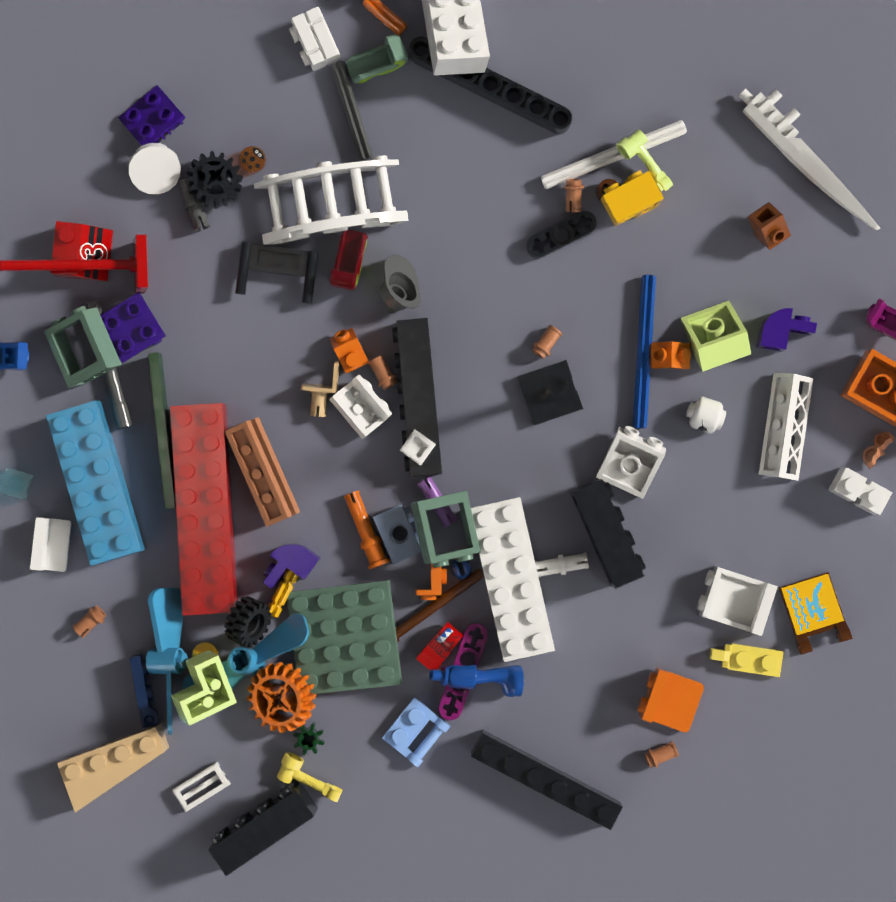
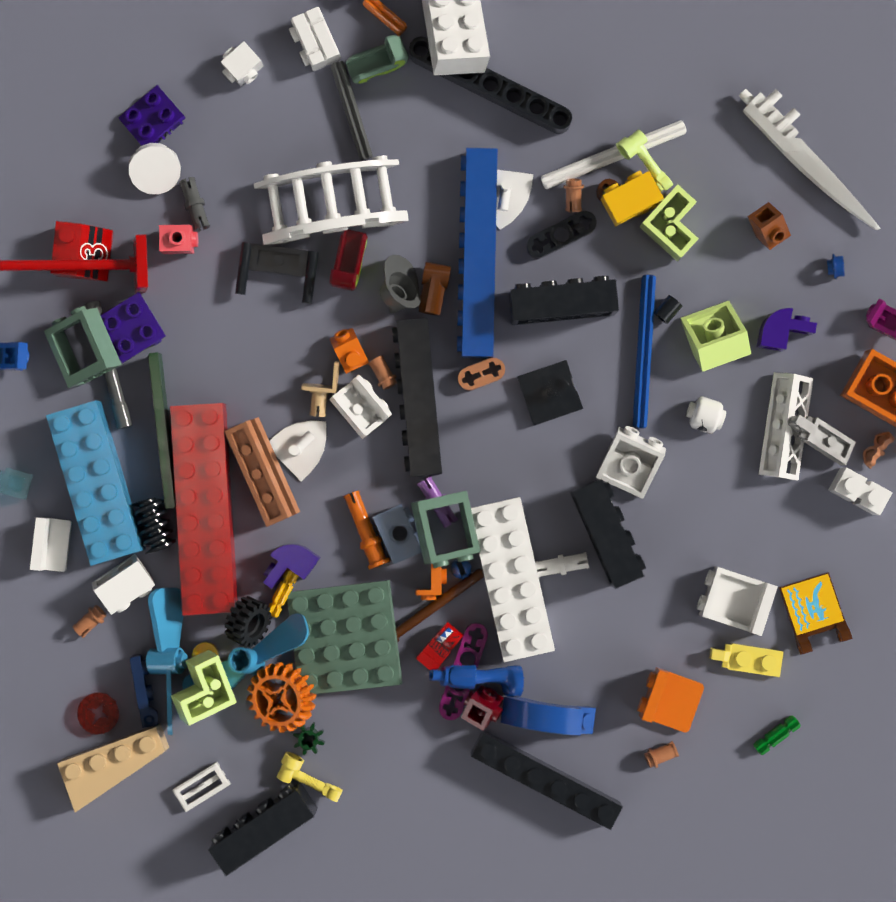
(87, 717): none -> clear red gear
(123, 584): none -> white brick
(153, 524): none -> black piece
(168, 239): none -> coral brick
(220, 189): black gear -> none
(241, 64): none -> white brick
(252, 159): clear orange tile -> none
(300, 446): none -> white shield
(409, 725): light blue plate -> none
(417, 447): white tile -> none
(434, 283): none -> reddish brown piece
(478, 368): none -> nougat beam
(479, 253): none -> blue brick
(482, 707): none -> dark red brick
(512, 195): none -> white shield
(546, 342): nougat pin -> none
(548, 717): none -> blue arch
(563, 301): none -> black brick
(665, 226): none -> yellowish green brick
(668, 309): none -> black hinge
(670, 355): orange bracket -> none
(777, 735): none -> green axle
(823, 438): none -> light grey hinge
(836, 266): none -> blue plate

